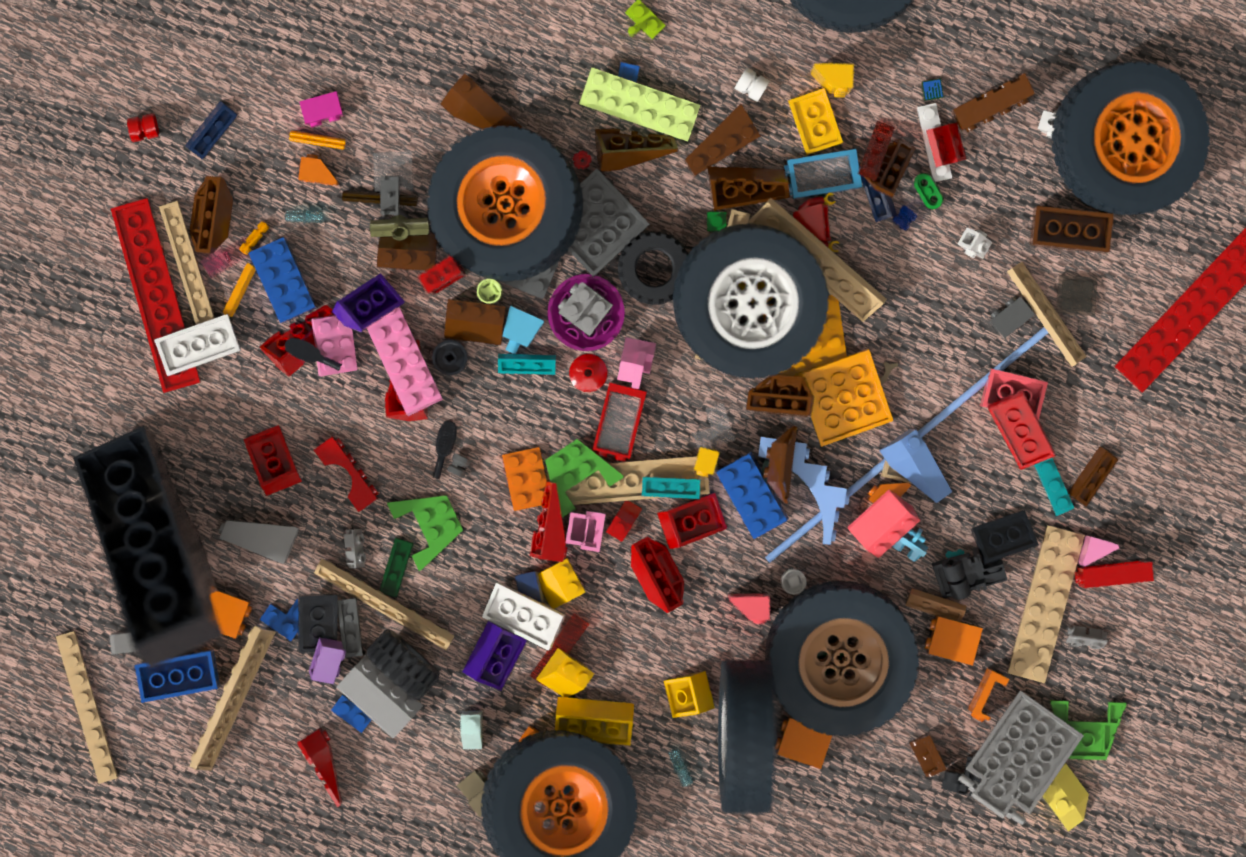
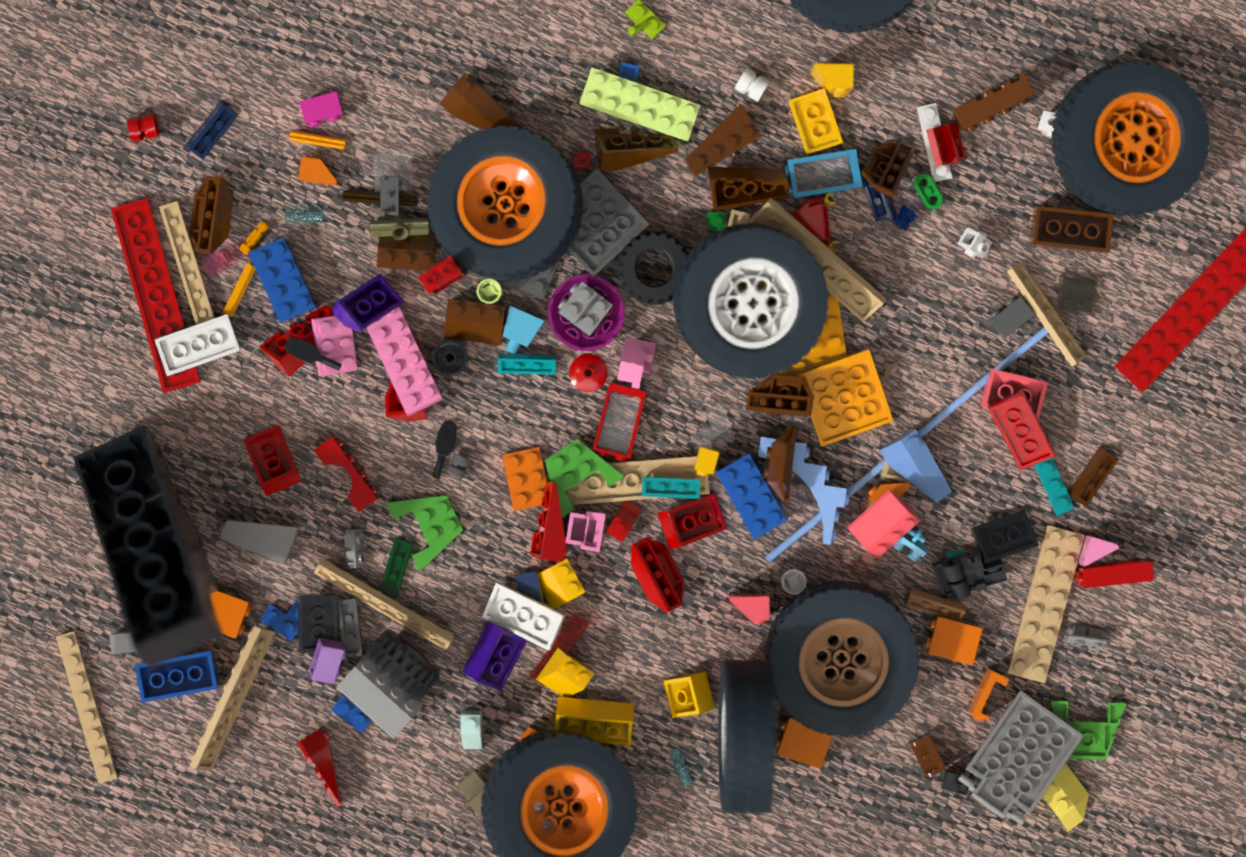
(876, 150): clear red plate -> none
(932, 89): tile -> none

